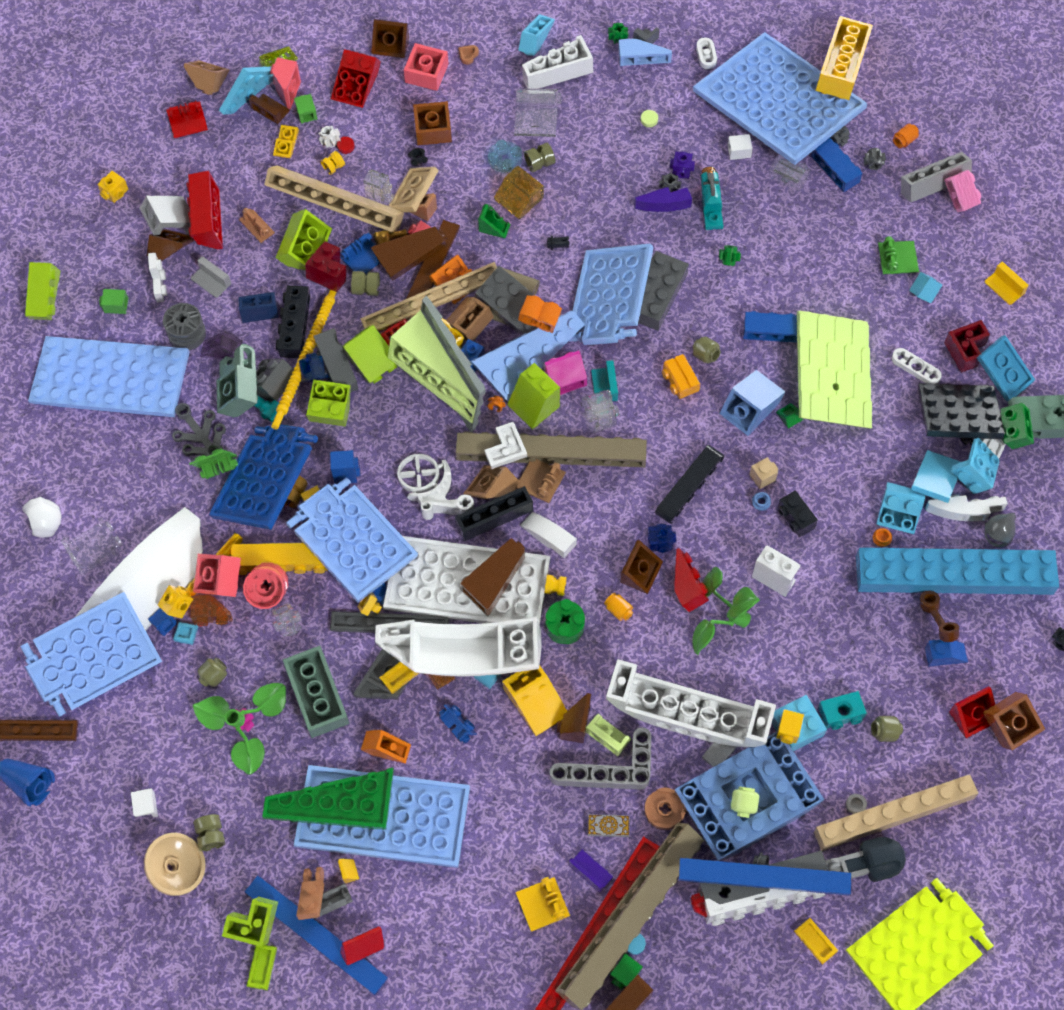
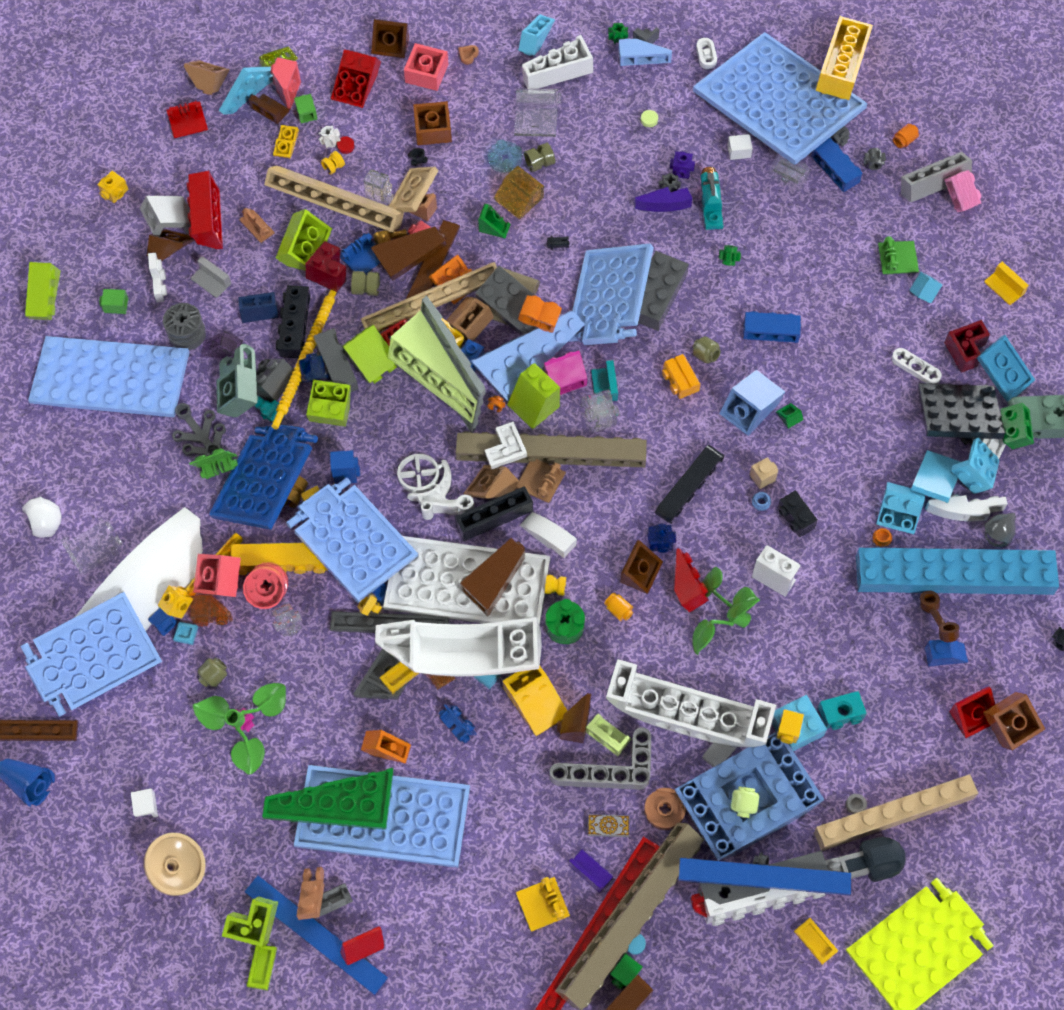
(209, 832): olive wheel -> none
(316, 691): sand green brick -> none
(348, 870): yellow slope -> none
(837, 355): yellowish green piece -> none
(886, 728): olive head -> none

